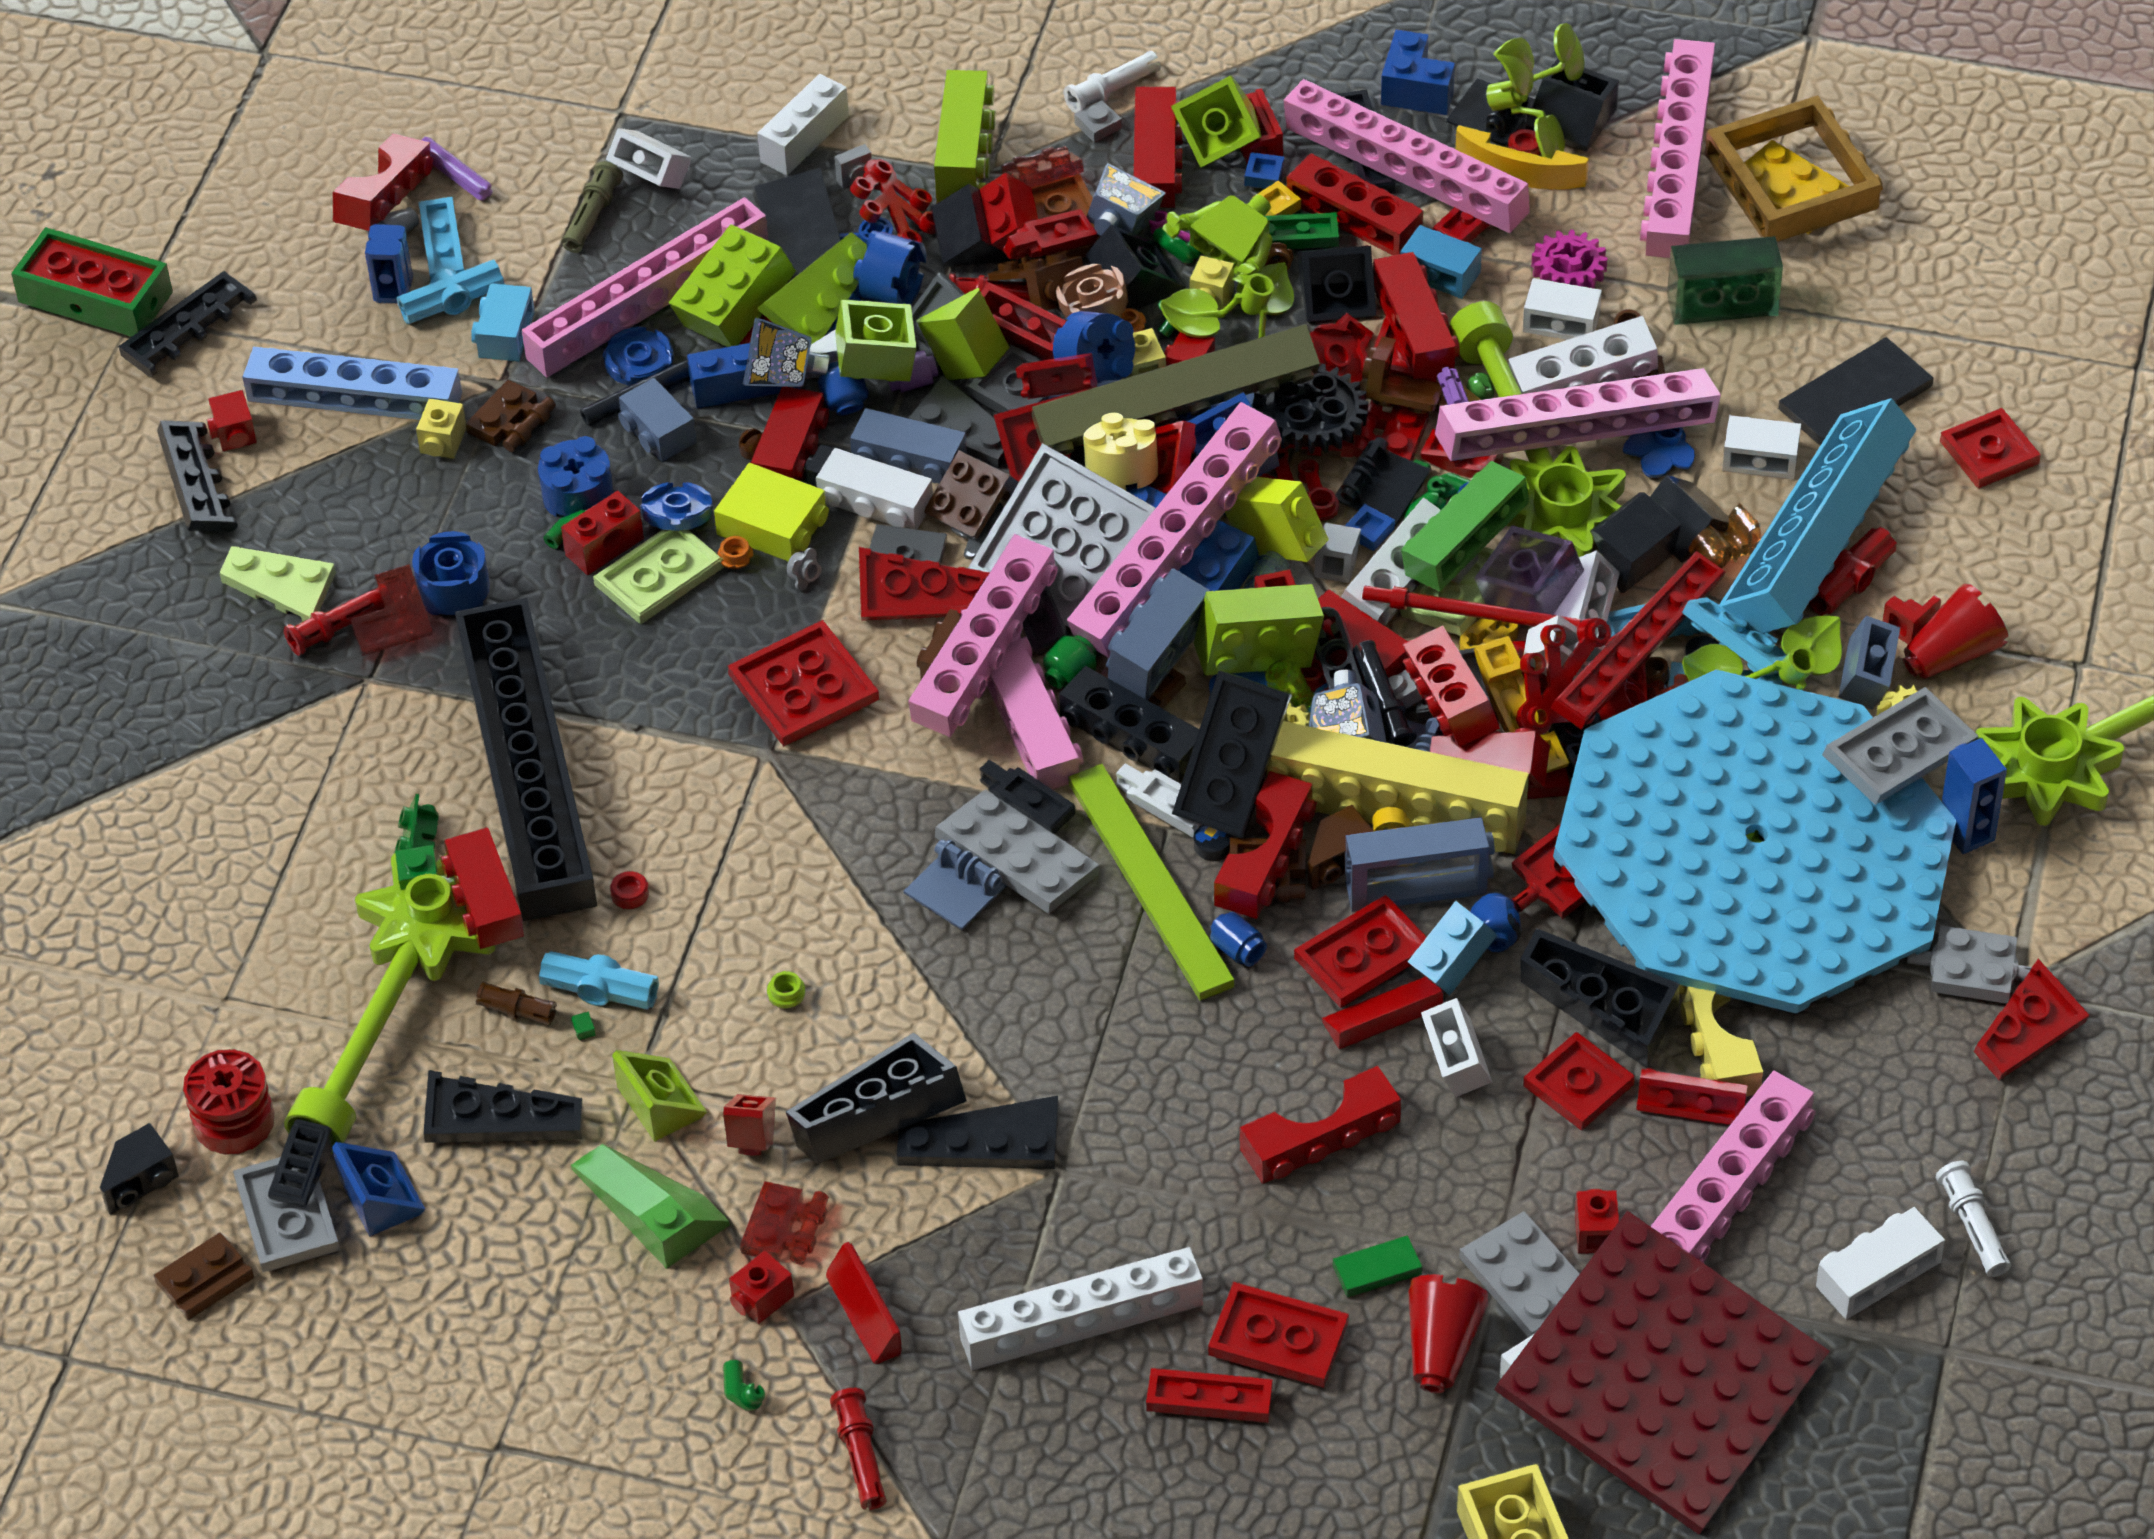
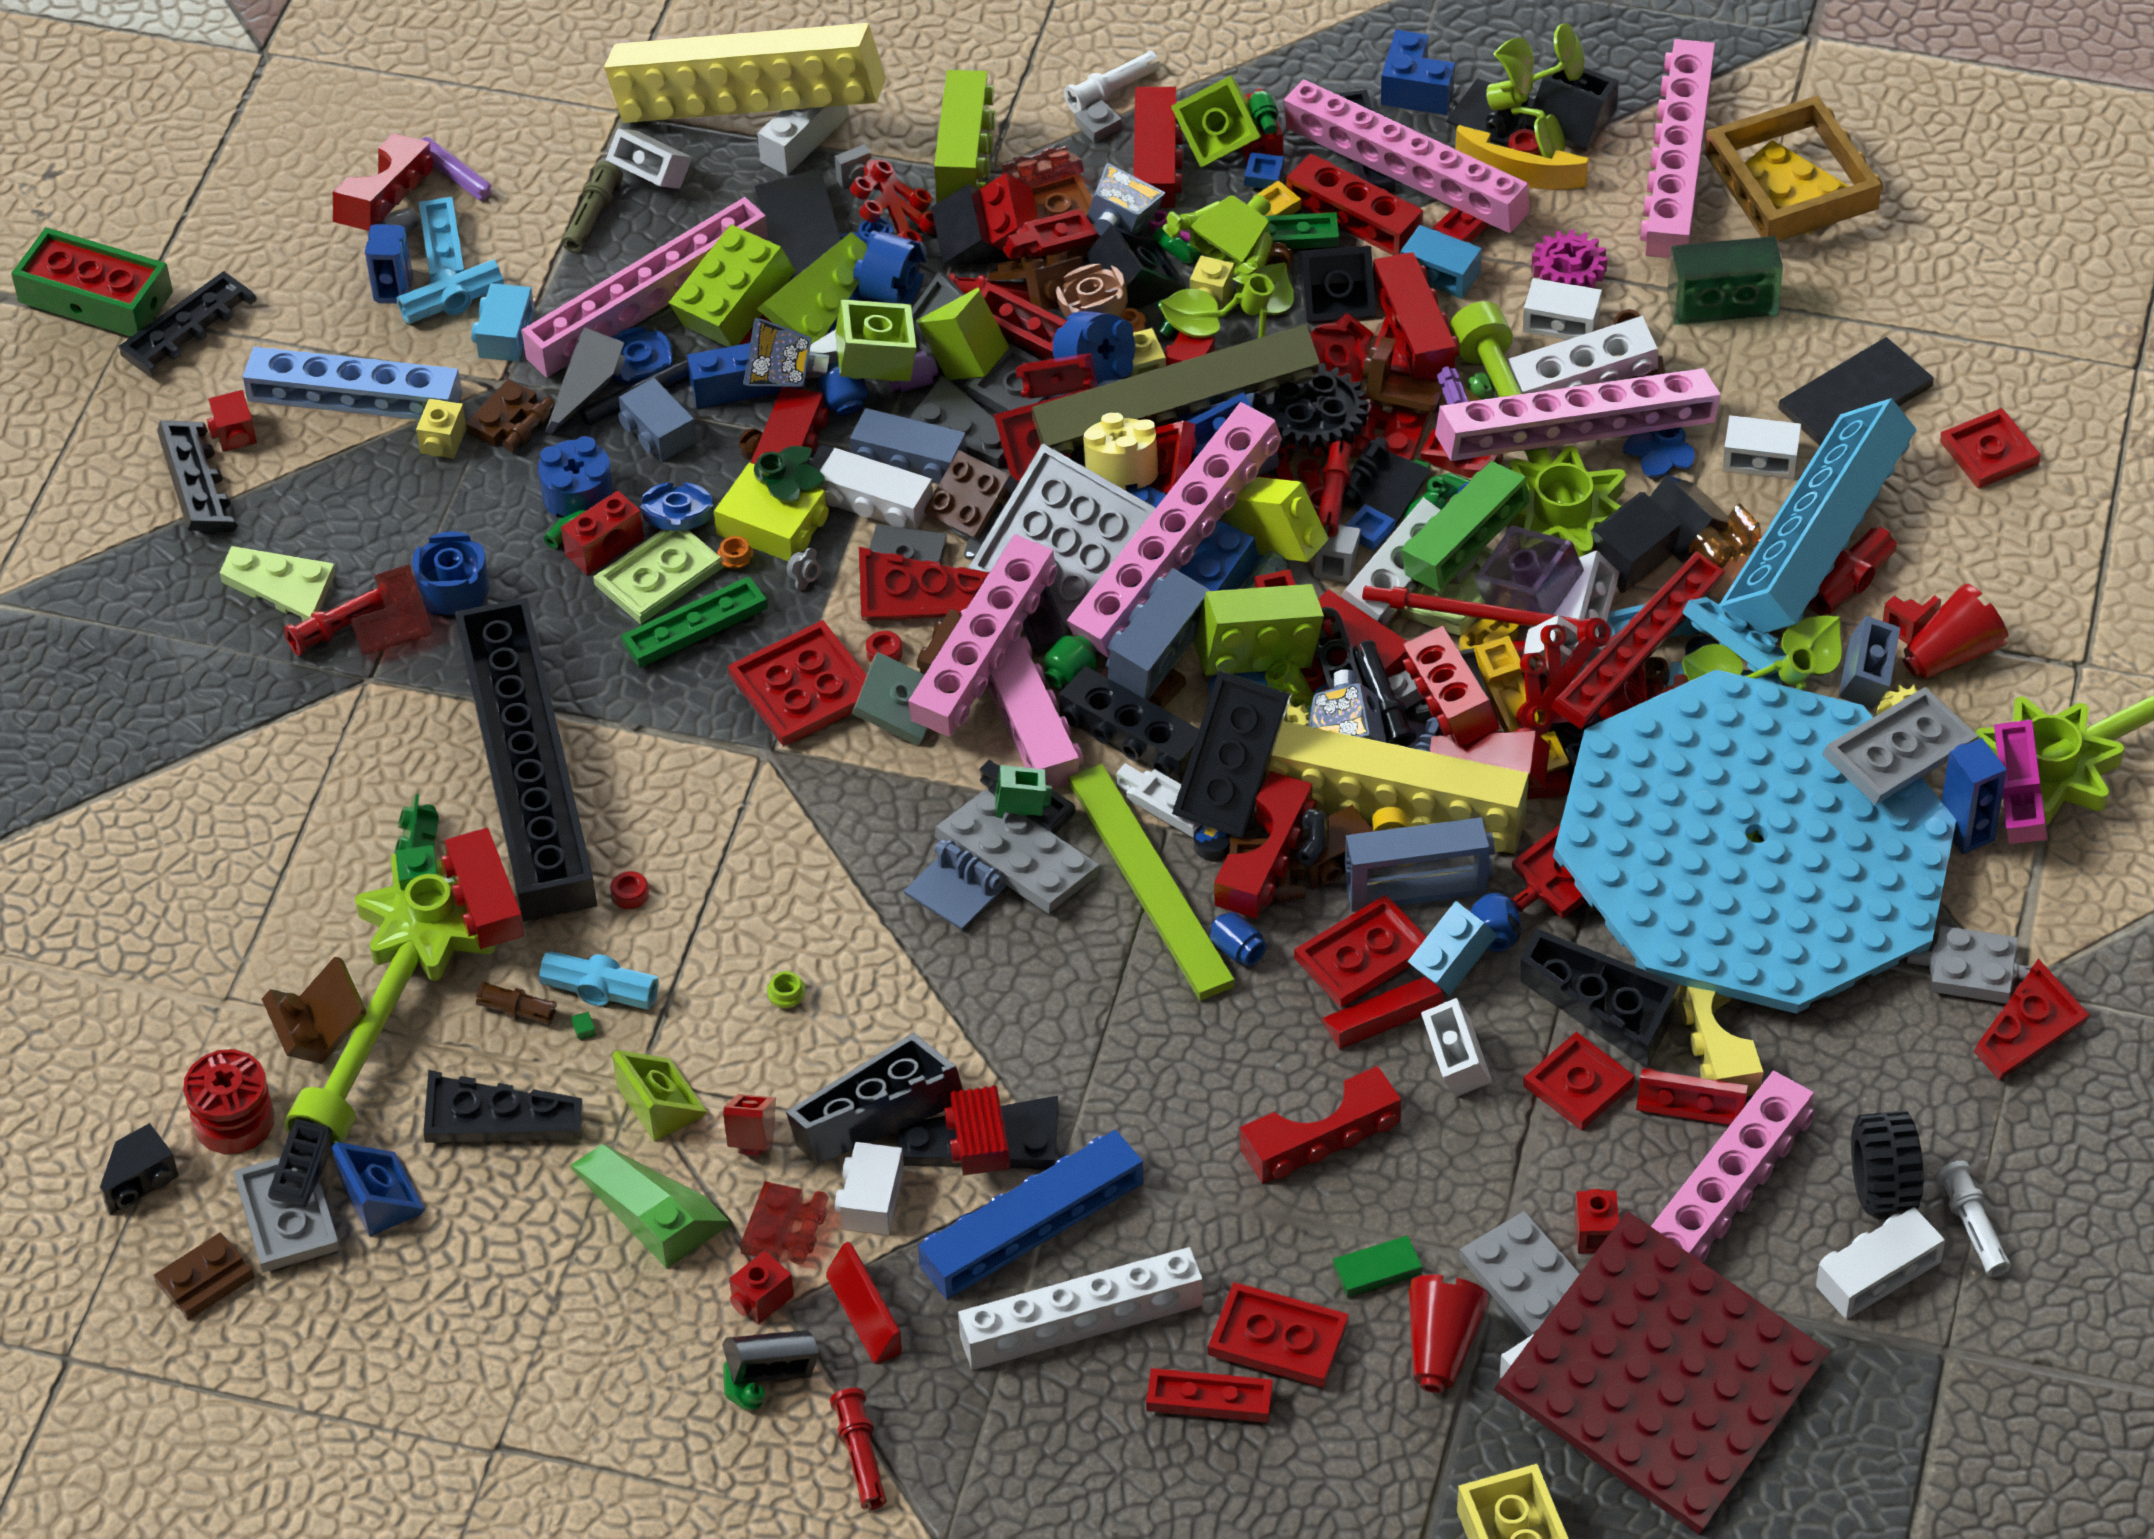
(320, 1017): none -> reddish brown bracket
(589, 371): none -> light grey slope
(694, 621): none -> green plate
(745, 73): none -> light yellow brick
(771, 1356): none -> black brick
(788, 473): none -> dark green plate
(871, 1188): none -> white brick
(886, 643): none -> red tile
(886, 697): none -> sand green plate
(979, 1131): none -> red brick
(1021, 791): none -> green brick
(1030, 1213): none -> blue brick
(1264, 110): none -> green cylinder
(1319, 836): none -> black arm
(1335, 478): none -> red pin
(1887, 1162): none -> black tyre
(2022, 783): none -> dark pink slope

